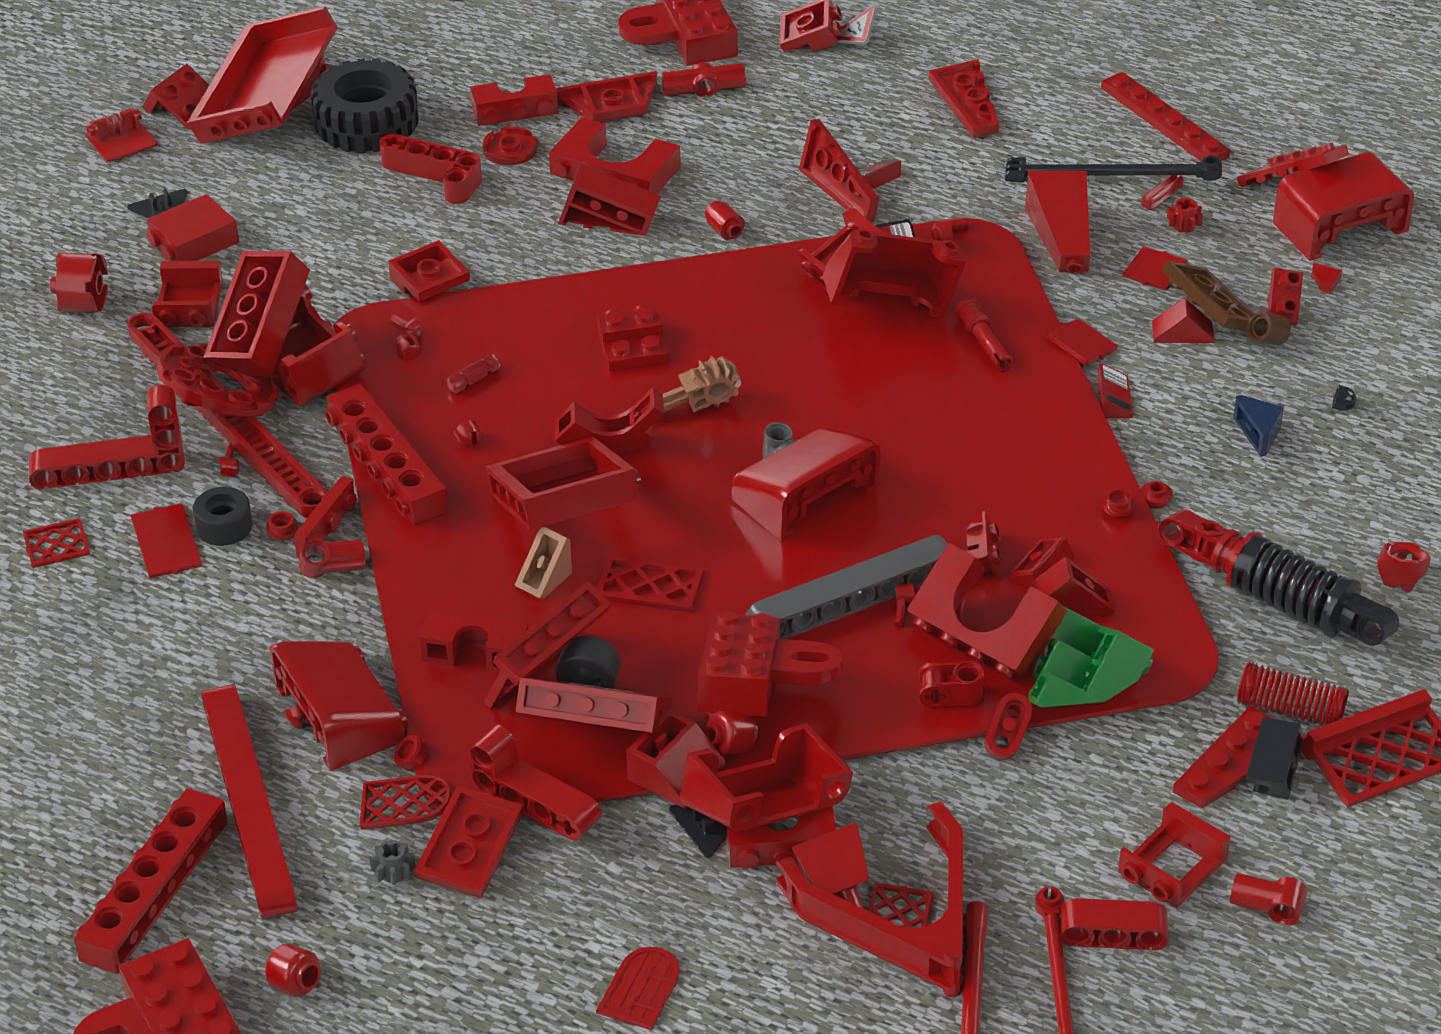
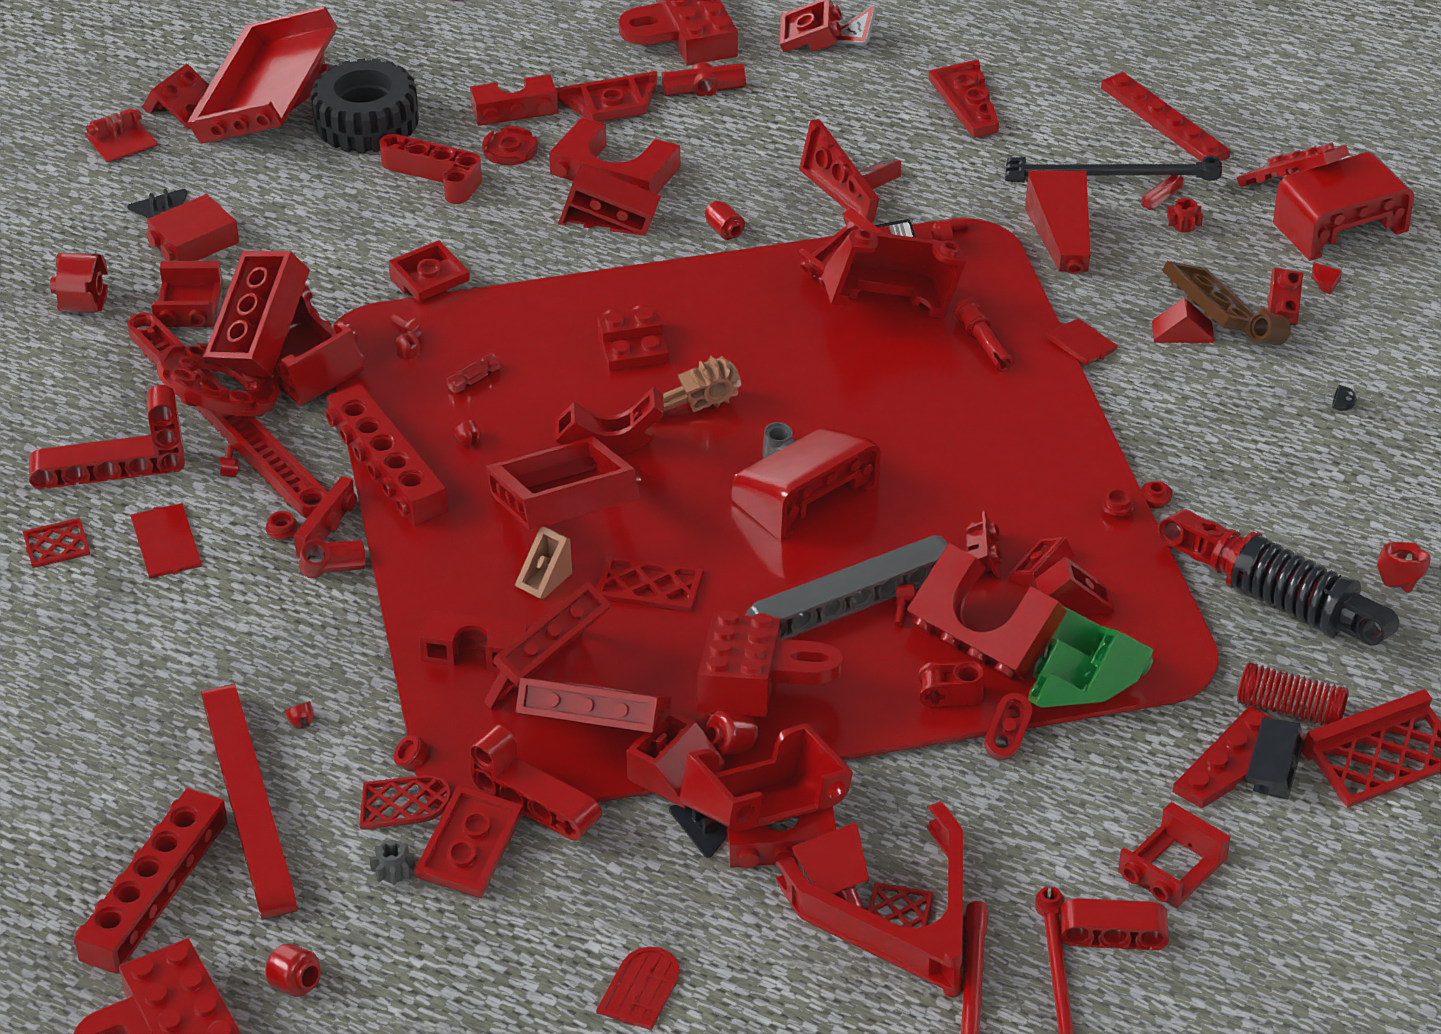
(222, 516): black tyre -> none
(338, 698): red windscreen -> none
(589, 662): black tyre -> none
(1114, 392): slope -> none
(1148, 267): red piece -> none
(1258, 421): dark blue slope -> none
(1280, 899): red piece -> none

